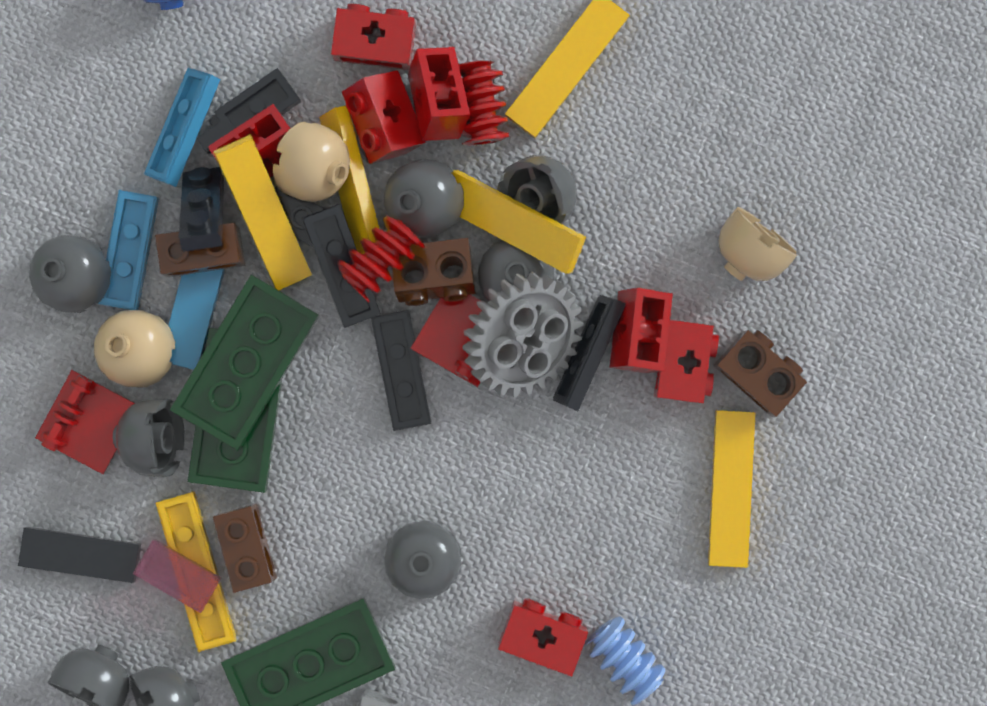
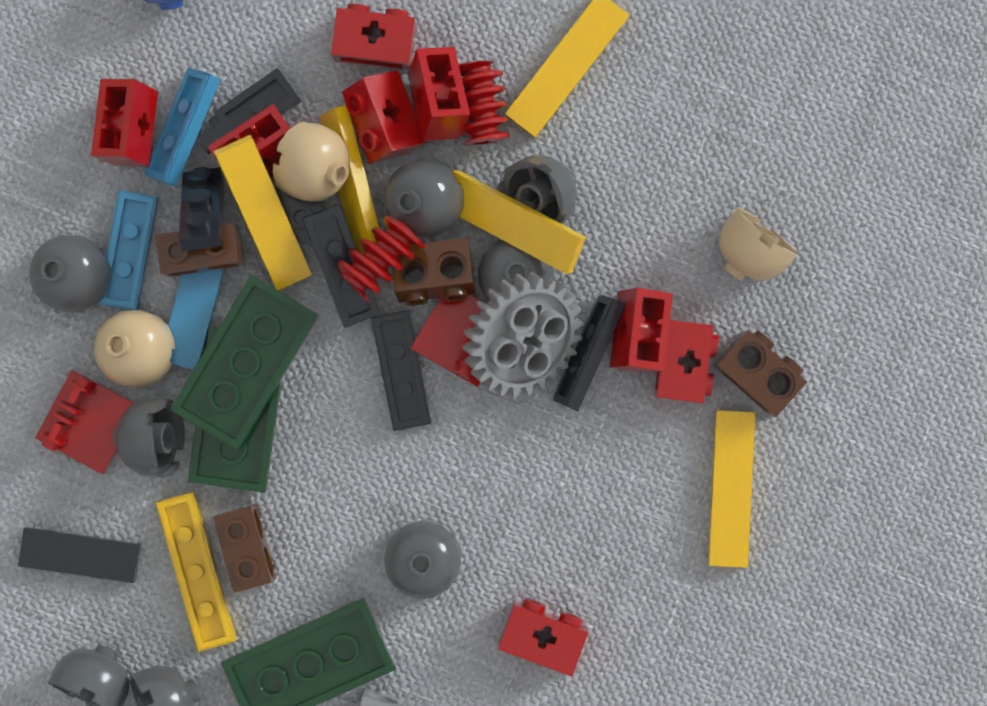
(124, 122): none -> red brick
(177, 575): clear pink tile -> none
(626, 659): light blue piece -> none

